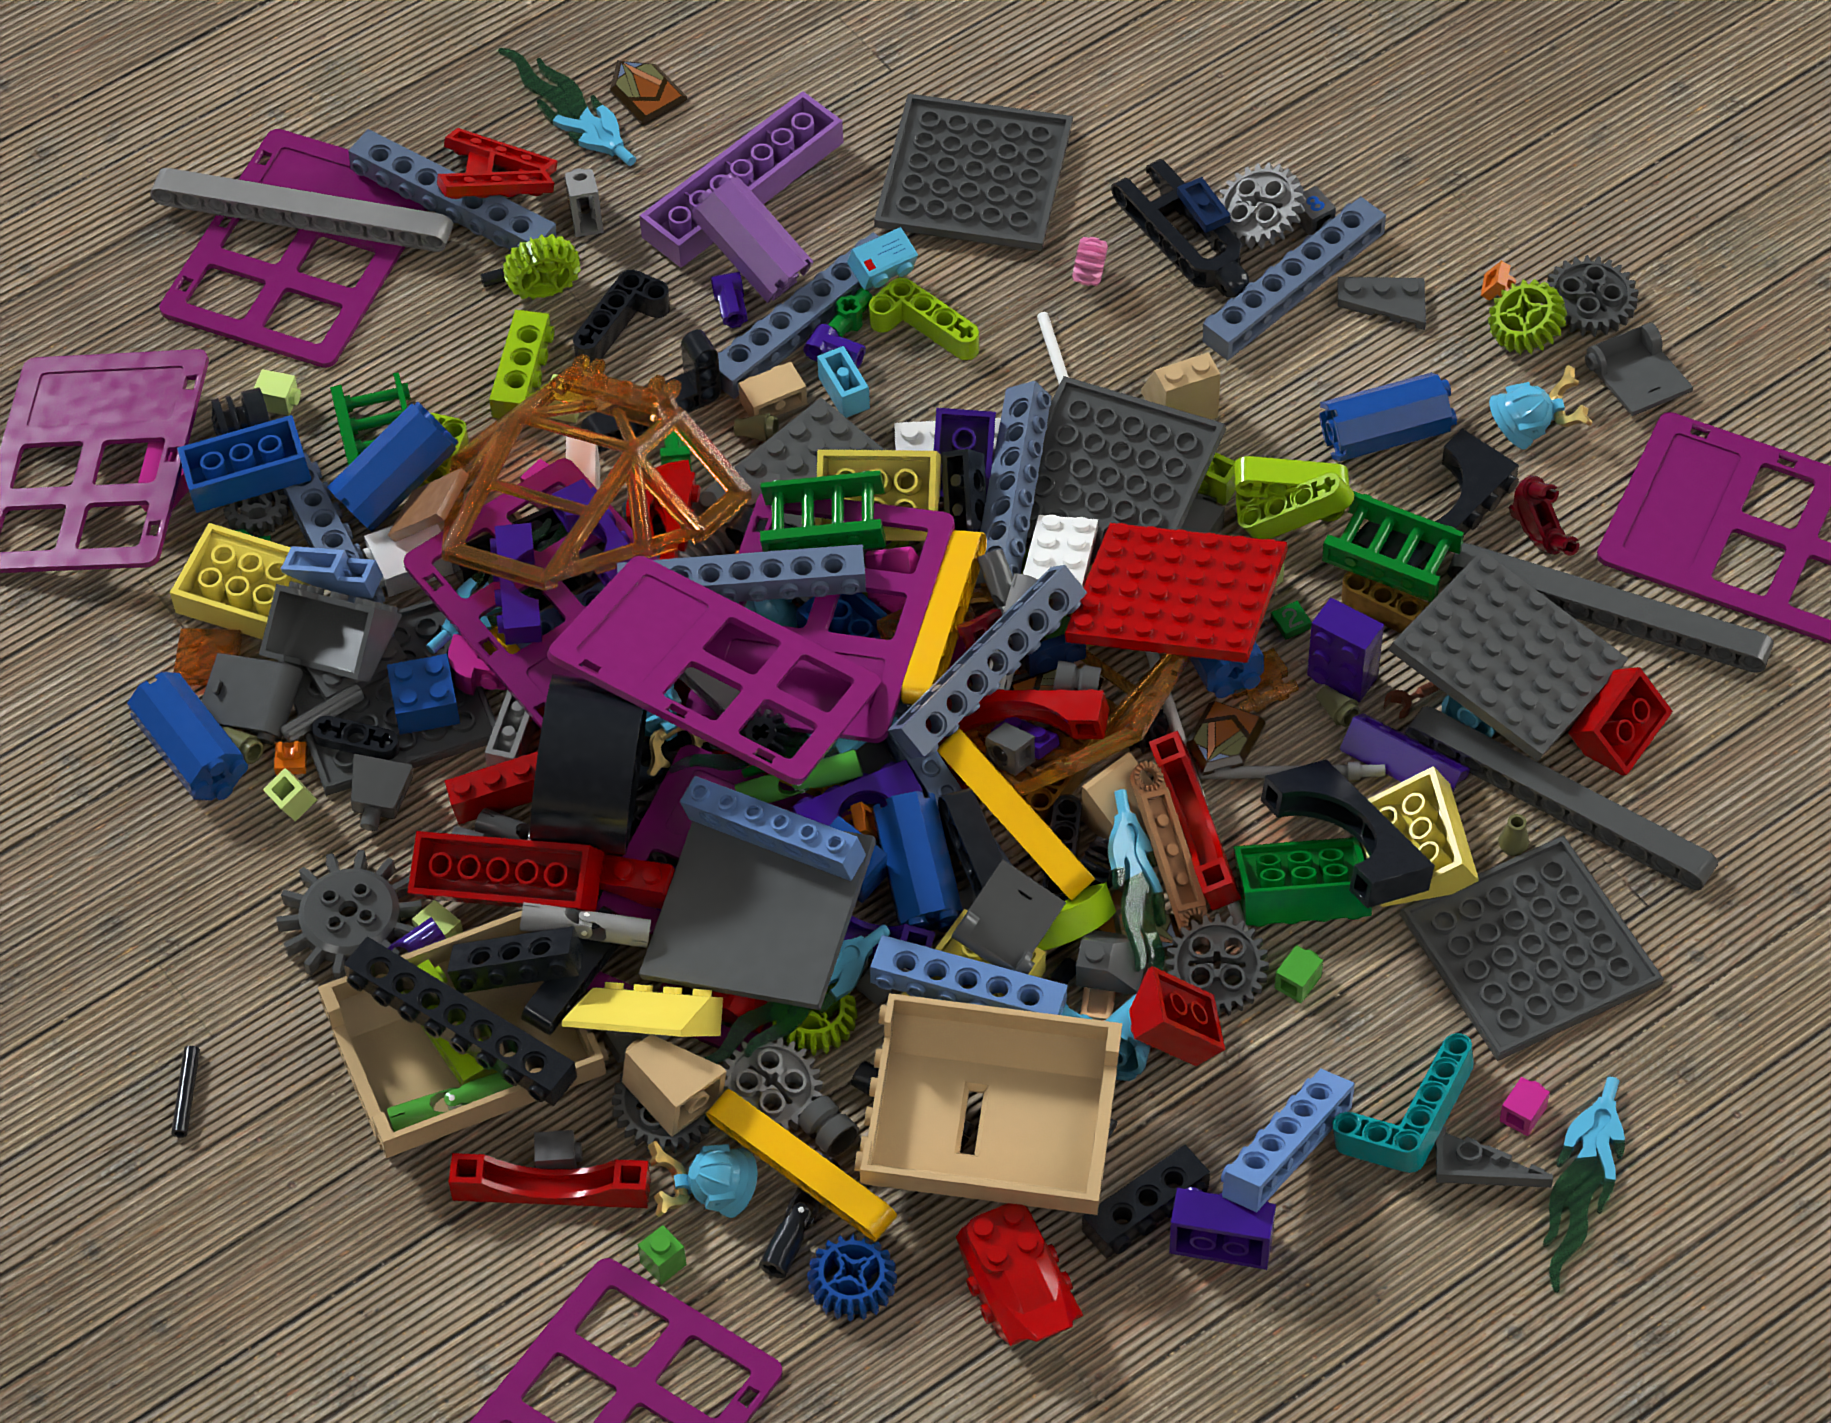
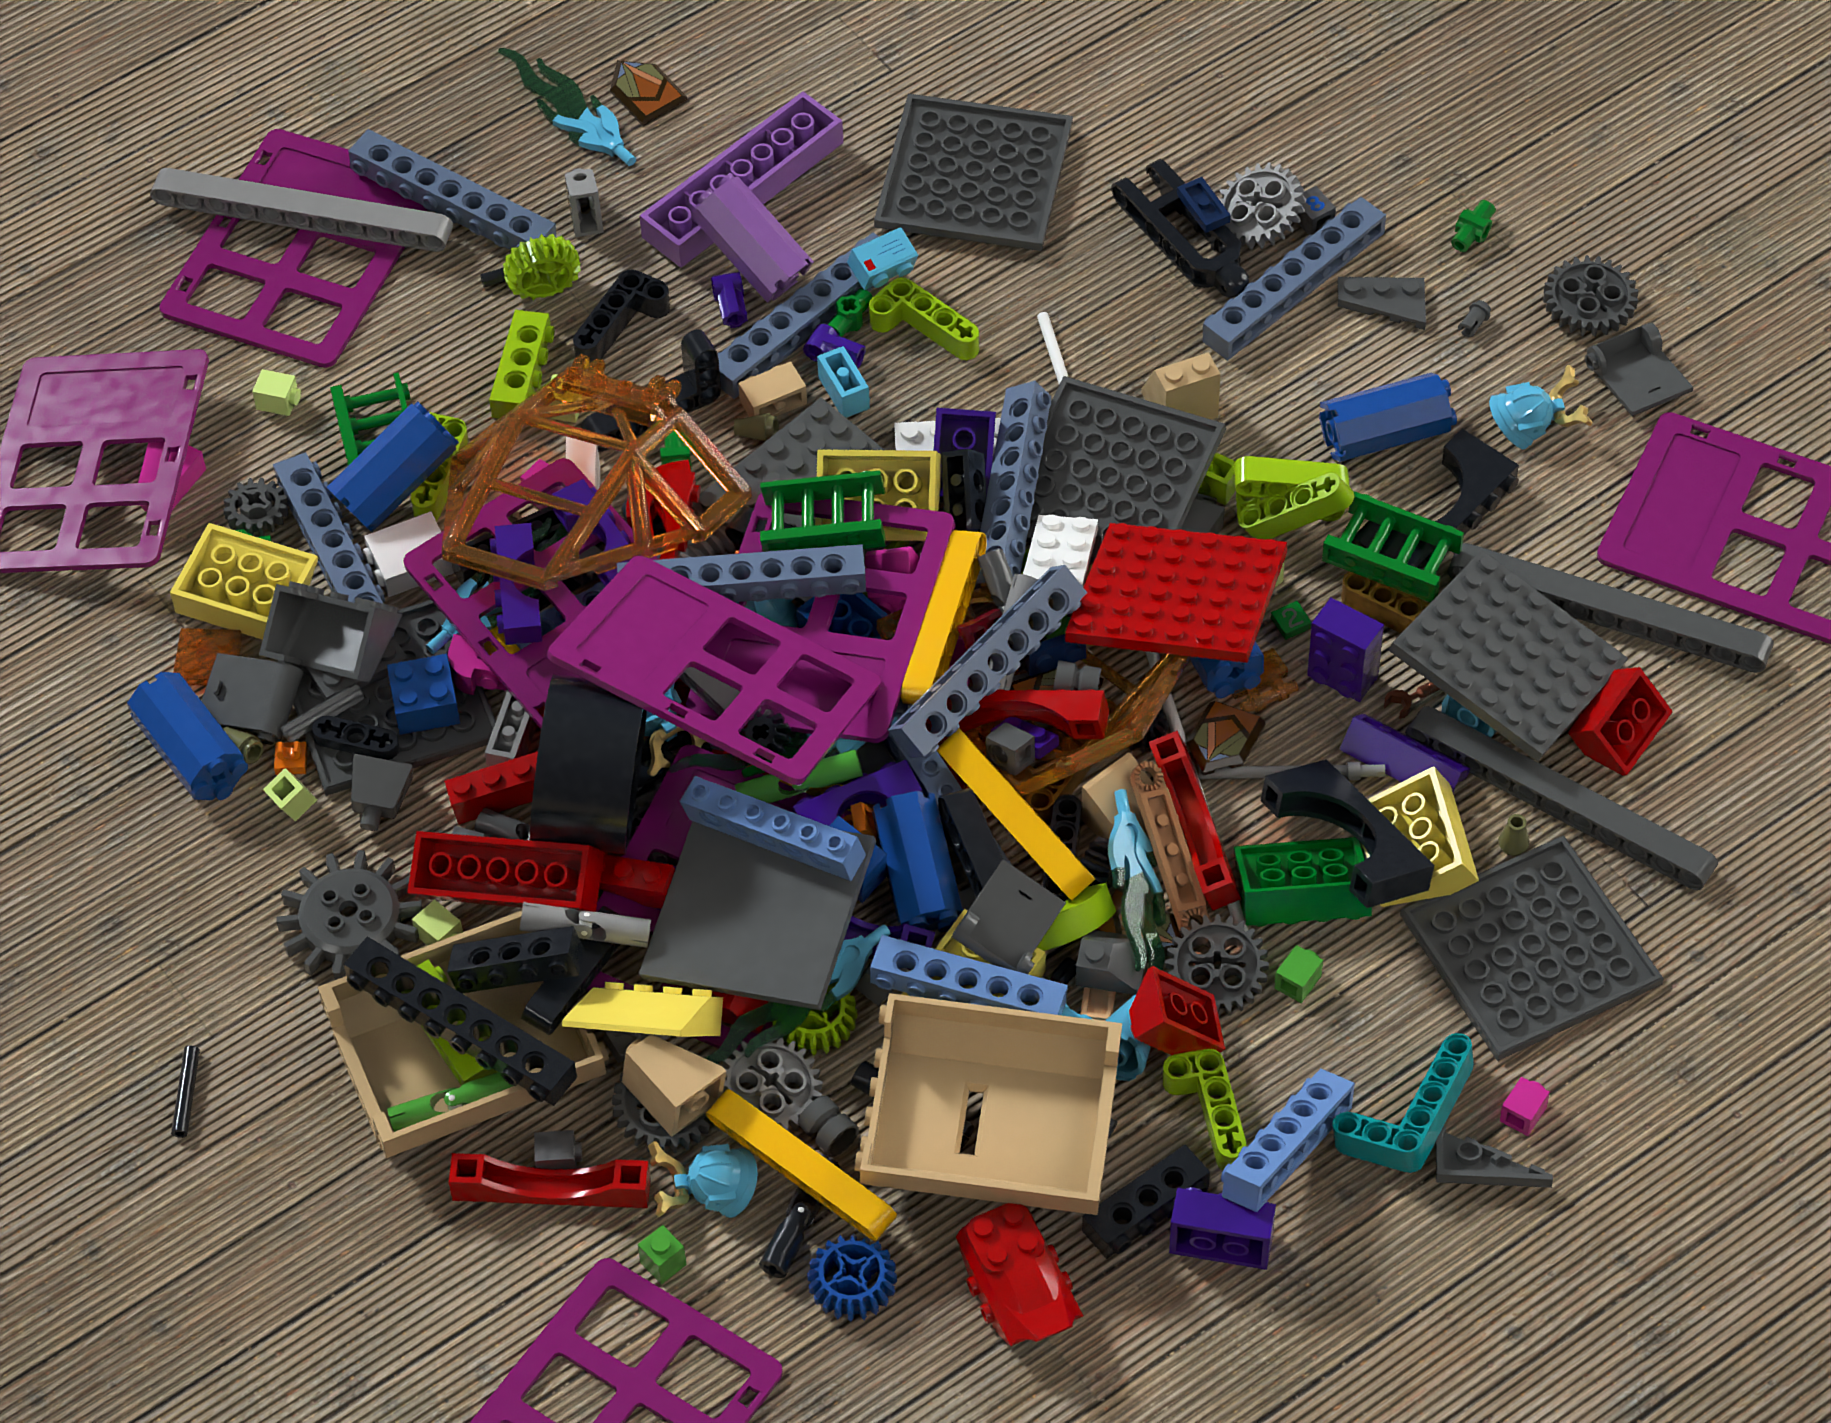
(244, 464): blue brick -> none
(250, 413): black wheel -> none
(333, 571): medium blue slope -> none
(419, 937): dark purple piece -> none
(428, 505): medium nougat tile -> none
(525, 171): red plate -> none
(1090, 261): bright pink gear -> none
(1214, 1110): none -> lime beam
(1338, 706): olive cone -> none
(1473, 226): none -> green axle
(1478, 313): none -> dark grey pin
(1496, 280): orange tile -> none
(1522, 311): lime gear -> none
(1538, 519): dark red connector -> none
(1581, 1179): clear green piece -> none

